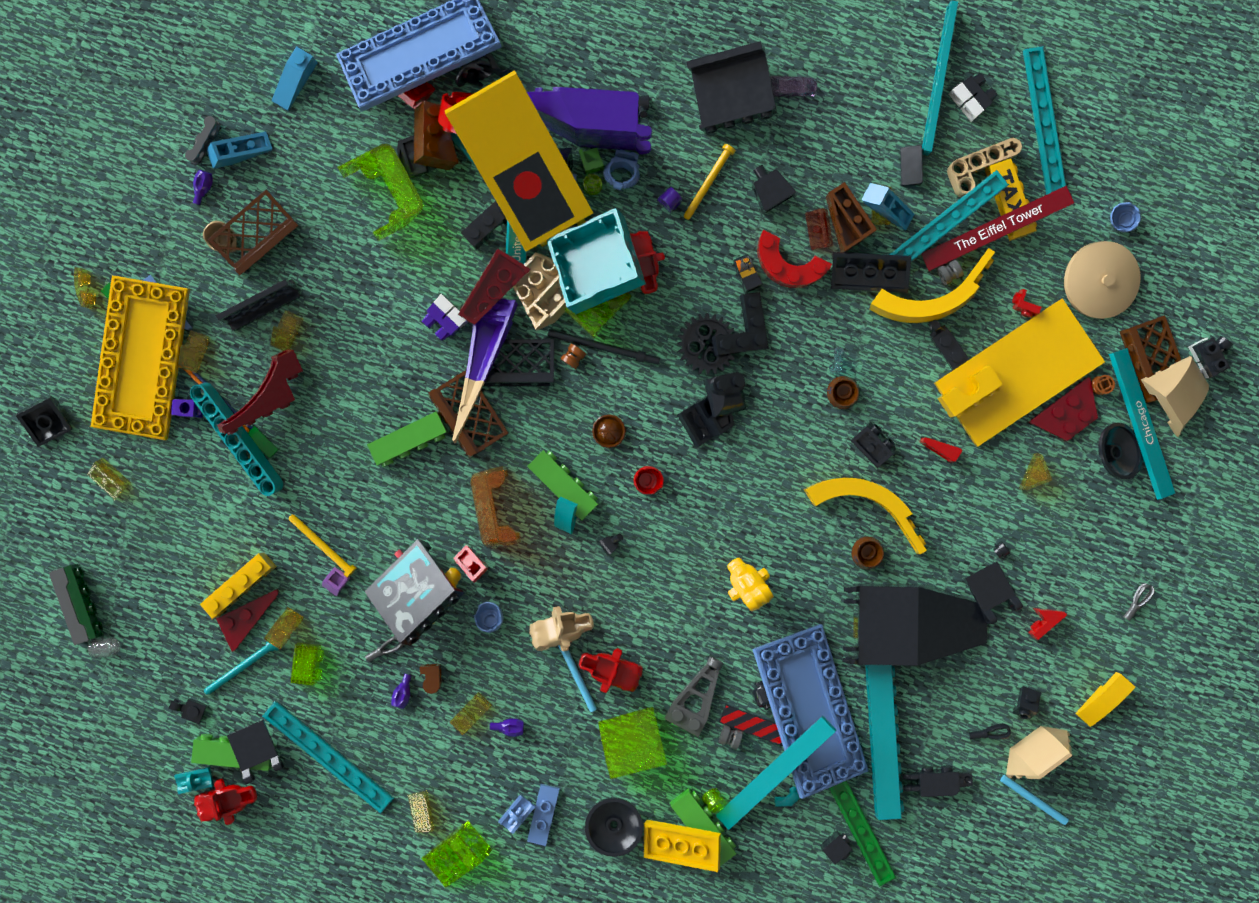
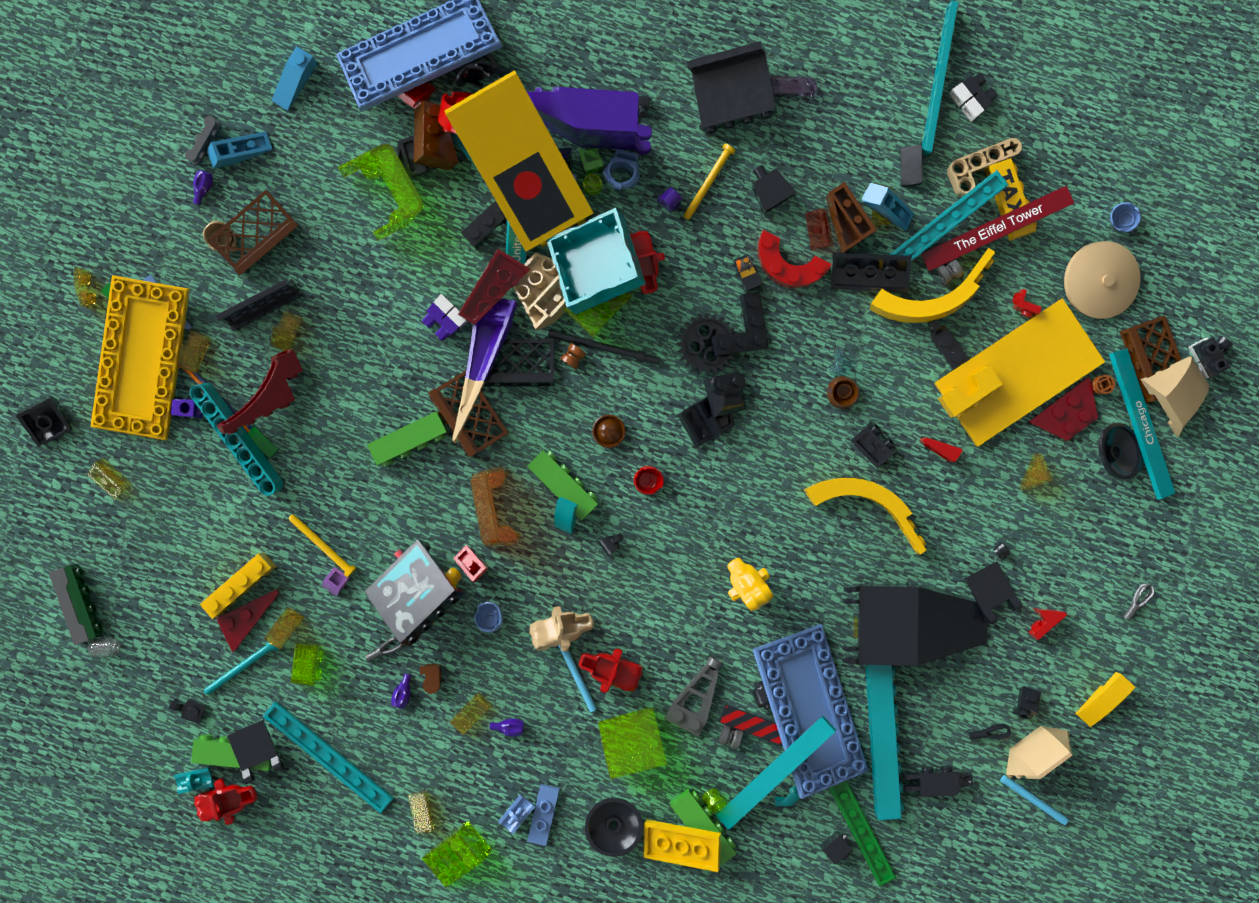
(867, 552): reddish brown hat -> none
(1044, 119): teal tile -> none

